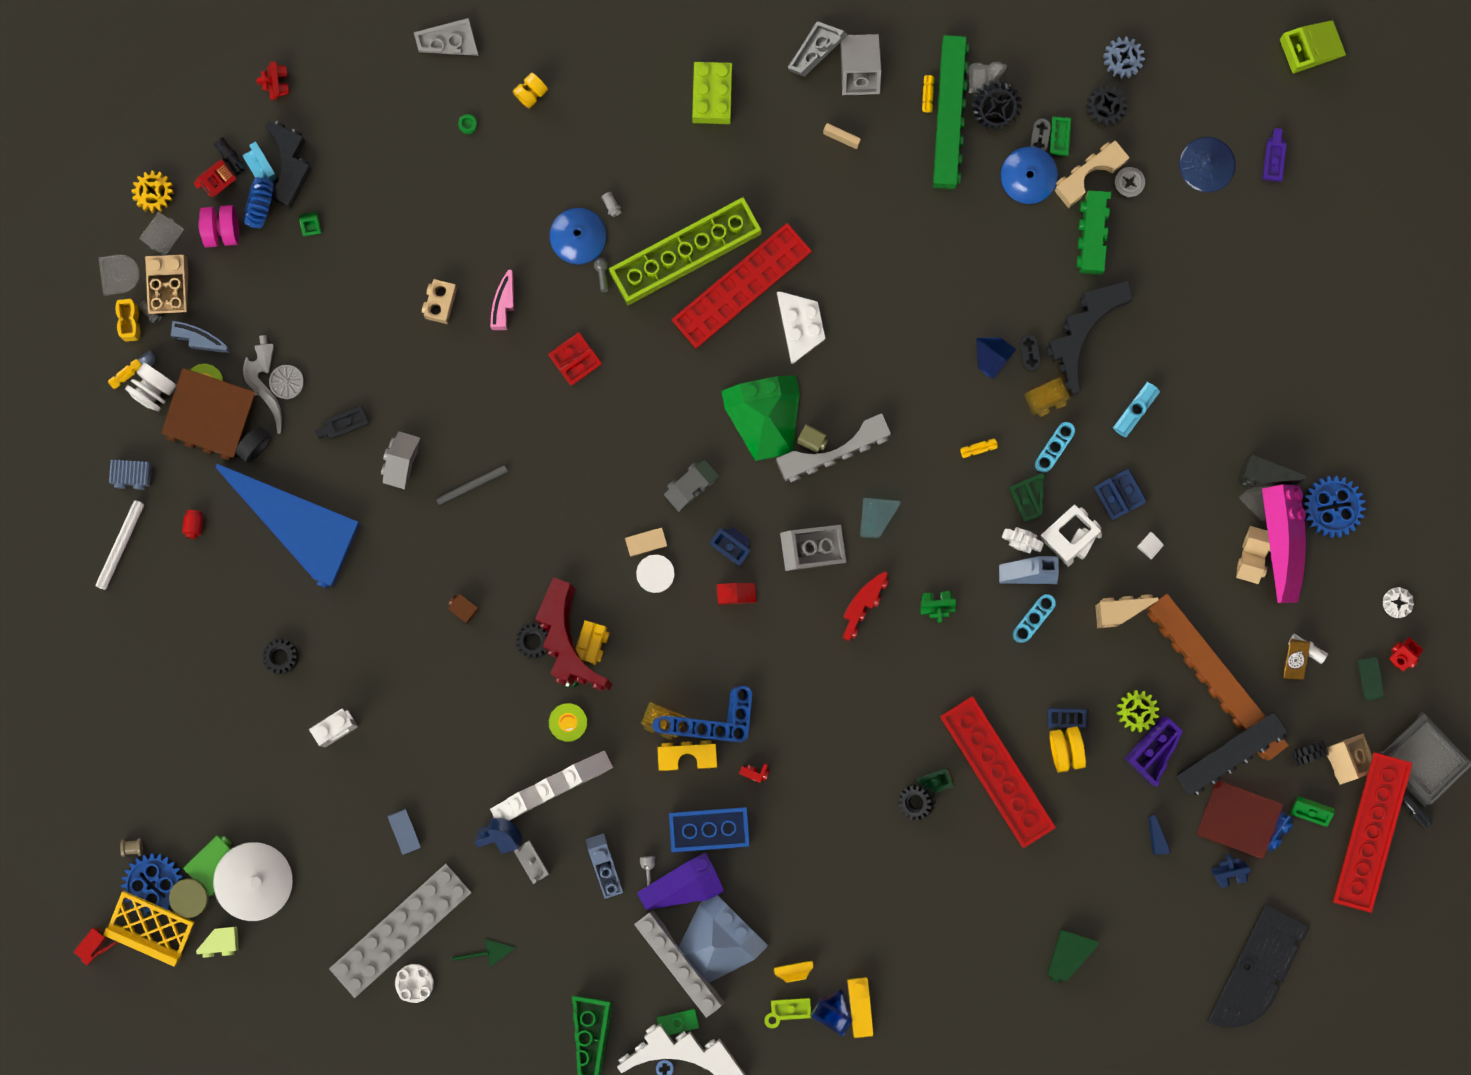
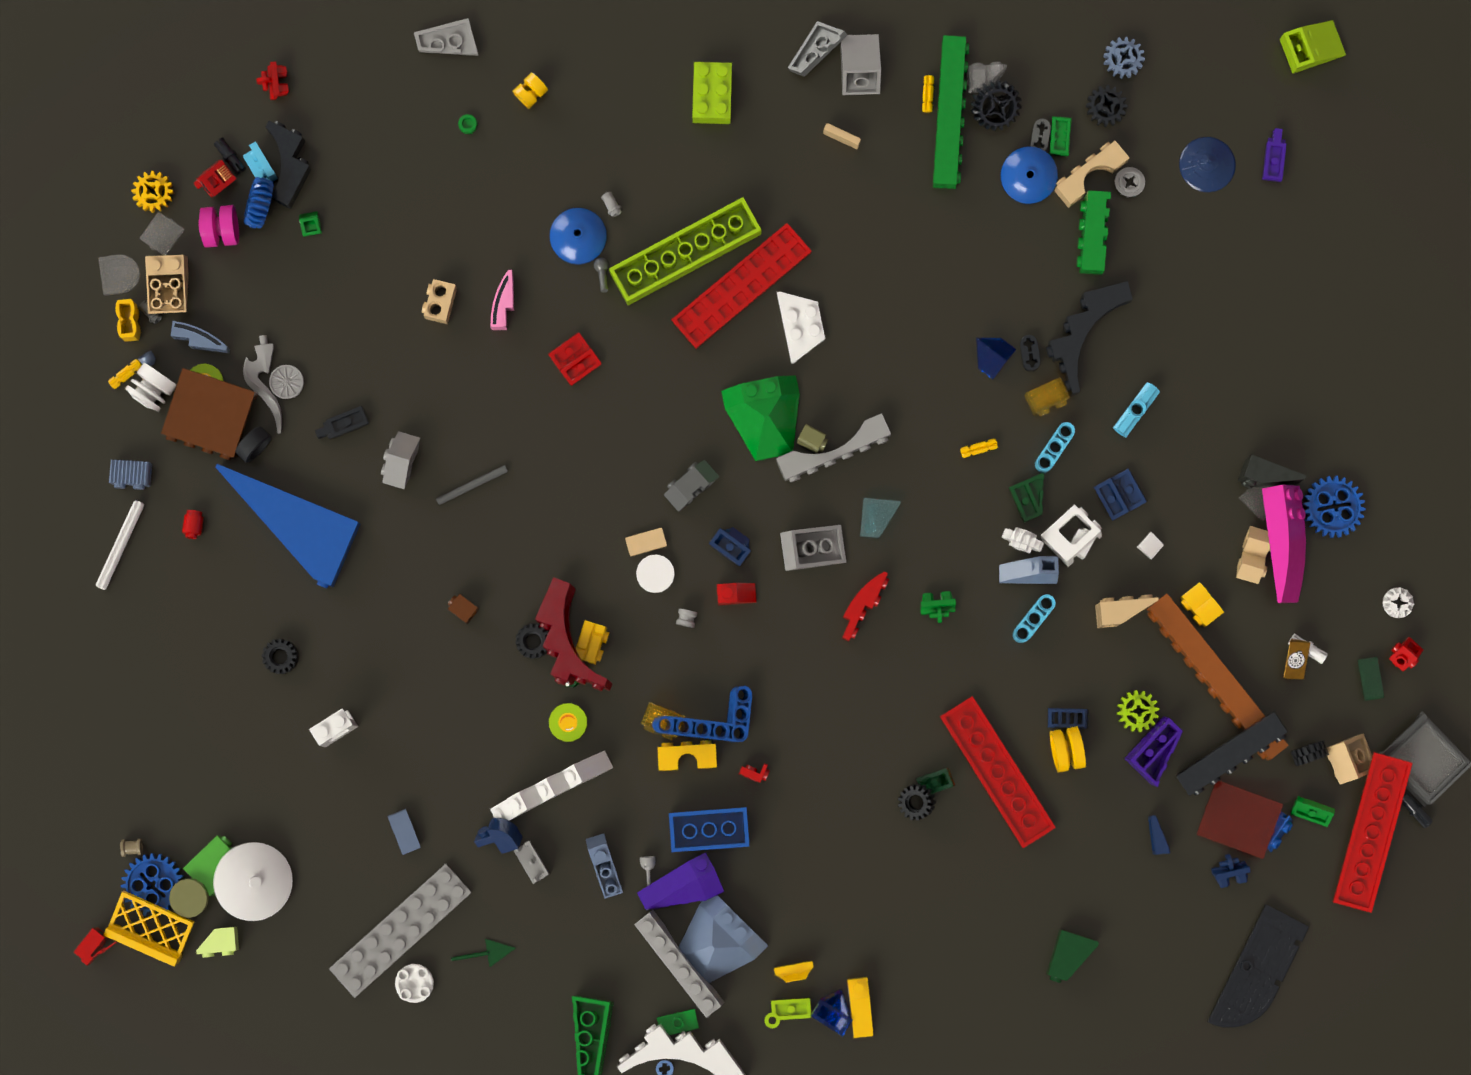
(686, 618): none -> light grey wheel
(1201, 605): none -> yellow brick

